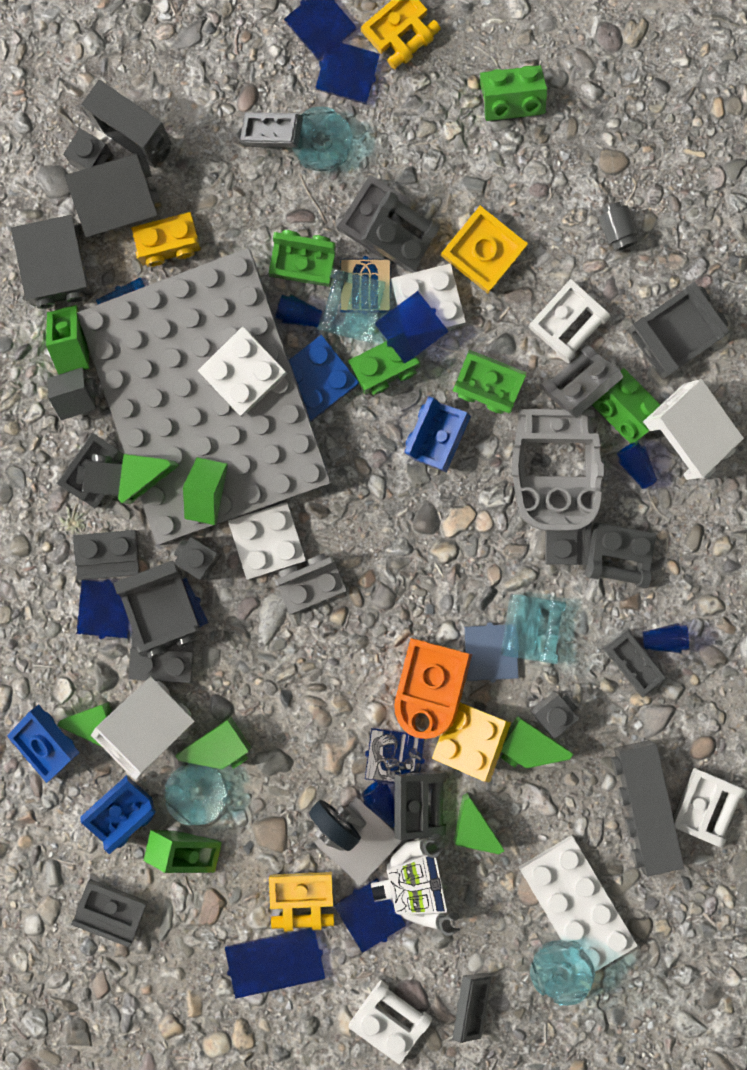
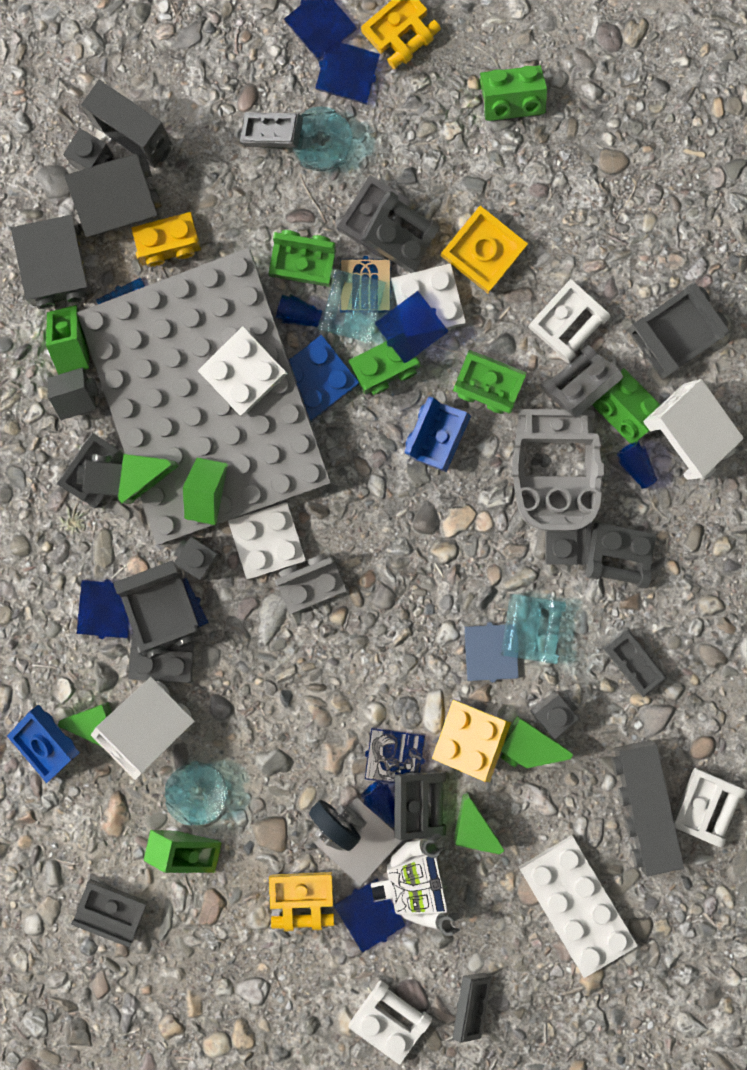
(106, 554): dark grey plate -> none
(119, 814): blue bracket -> none
(218, 747): bright green slope -> none
(275, 962): clear blue piece -> none
(430, 685): orange plate -> none
(573, 959): clear light blue plate -> none
(618, 226): dark grey brick -> none
(667, 638): clear blue cone -> none

